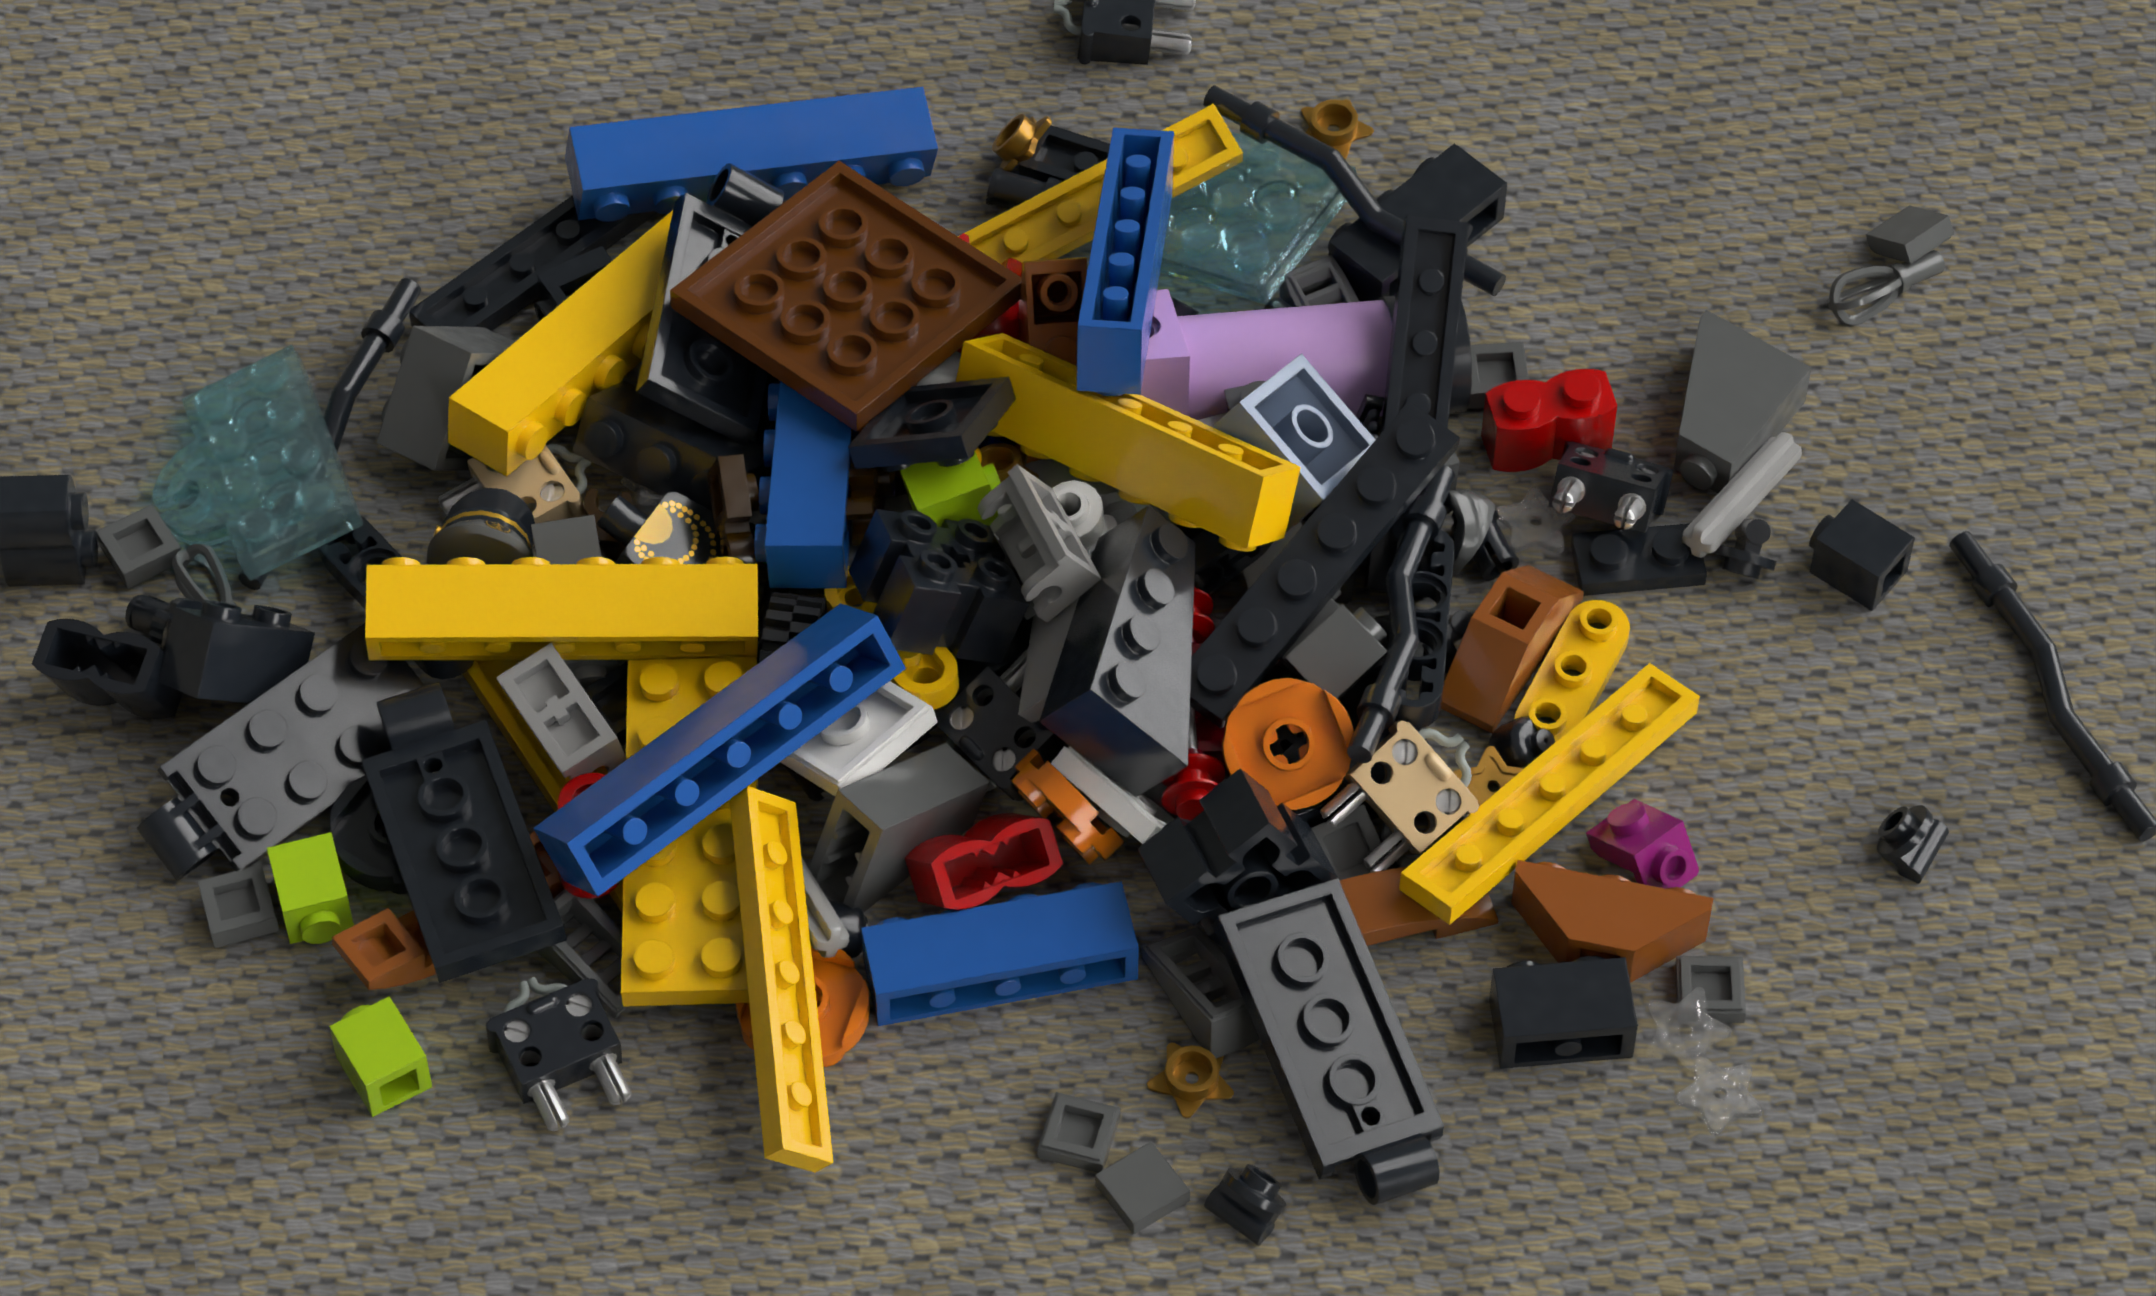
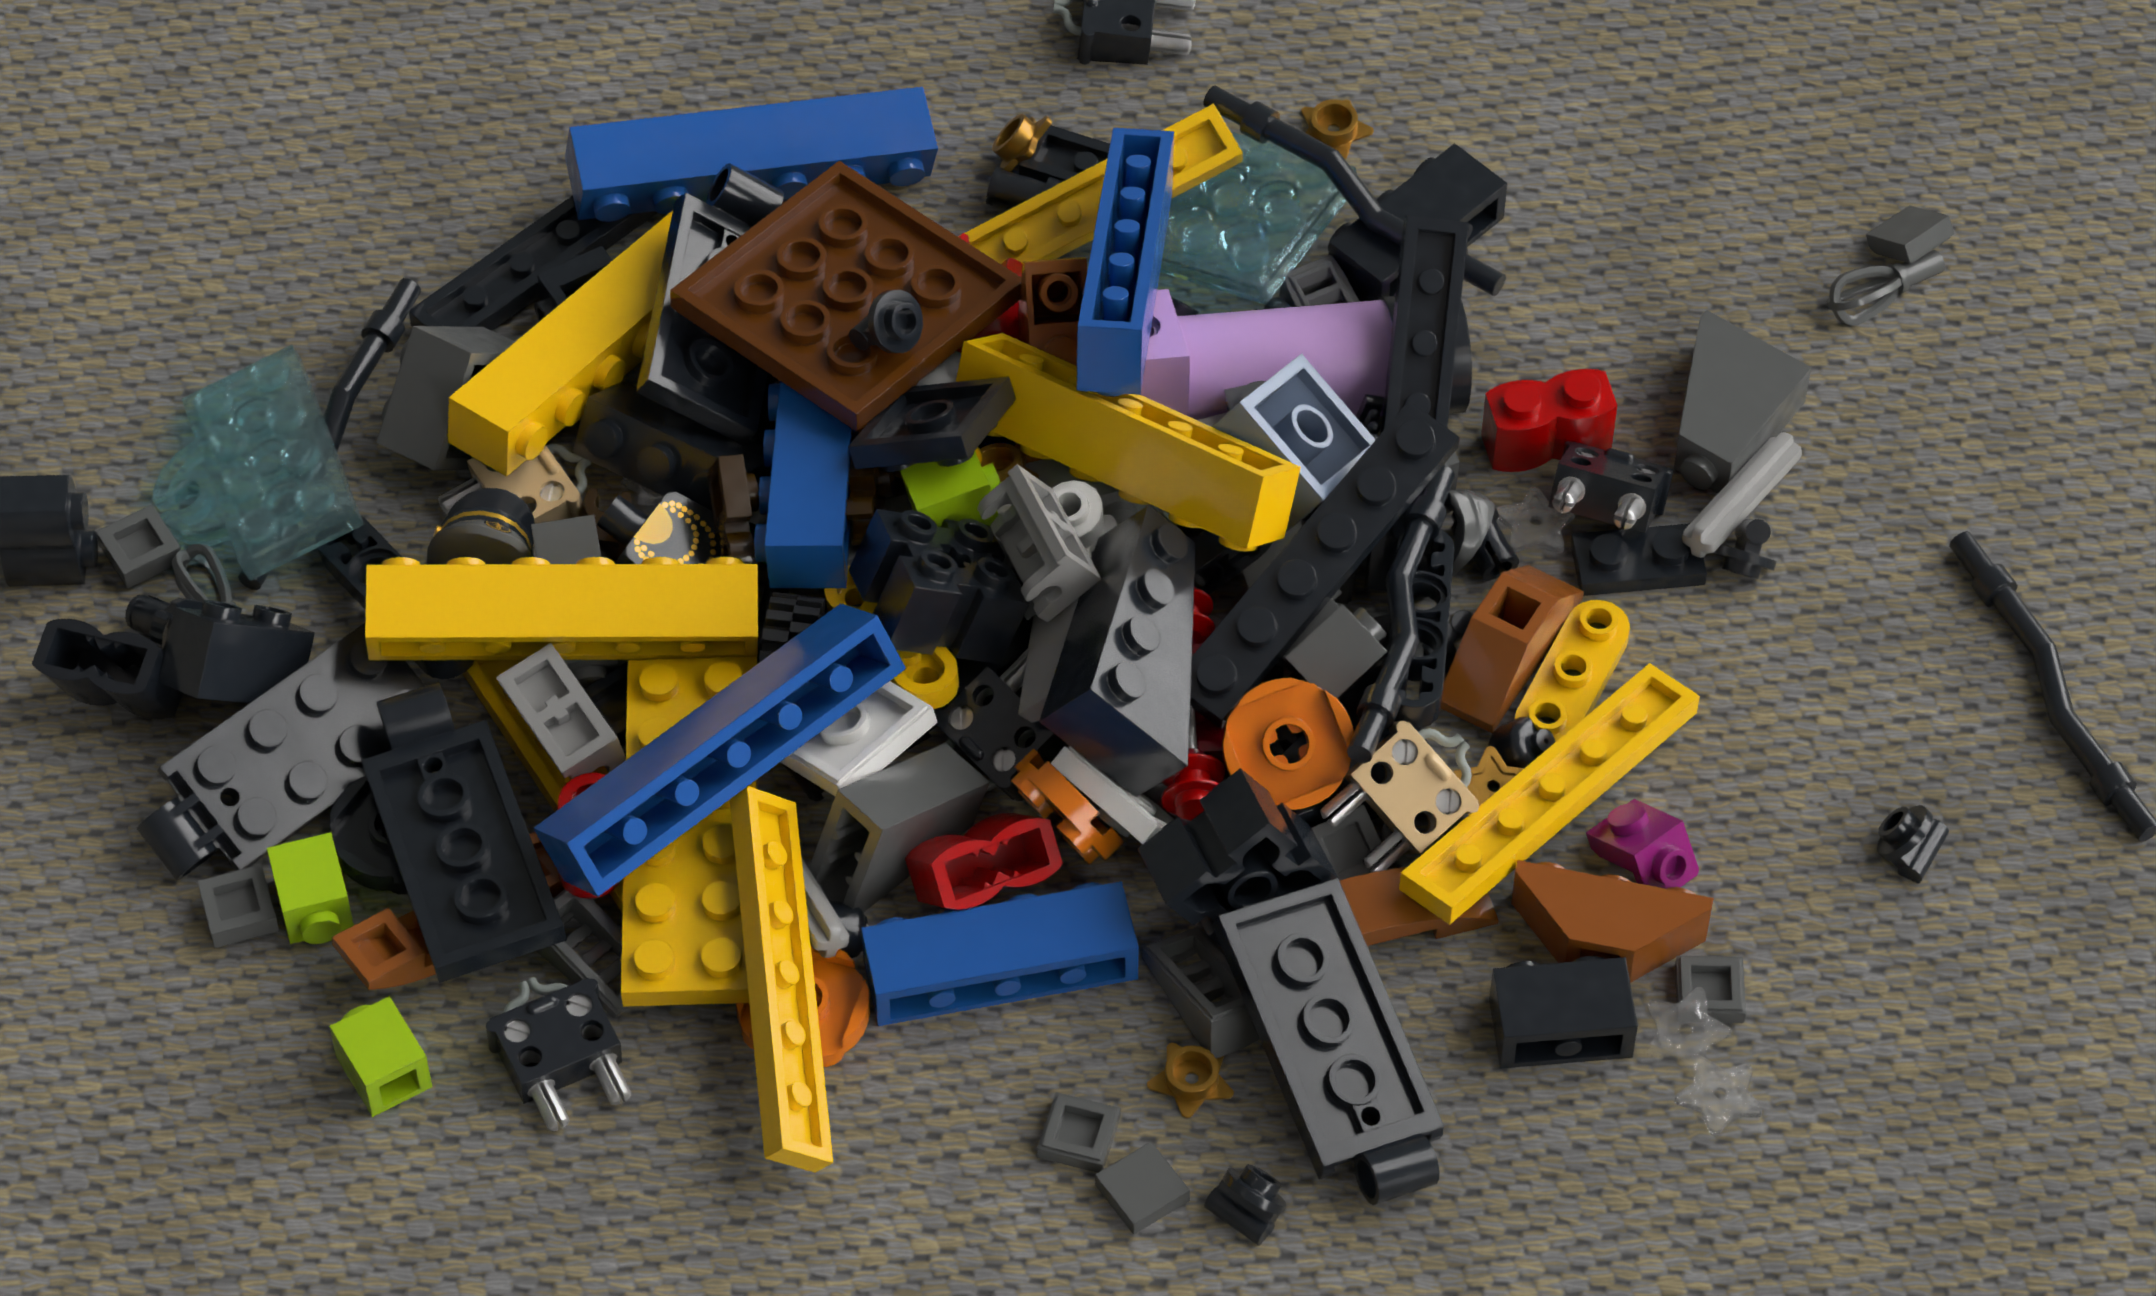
(891, 324): none -> black plate
(1493, 366): dark grey plate -> none
(1860, 554): black brick -> none

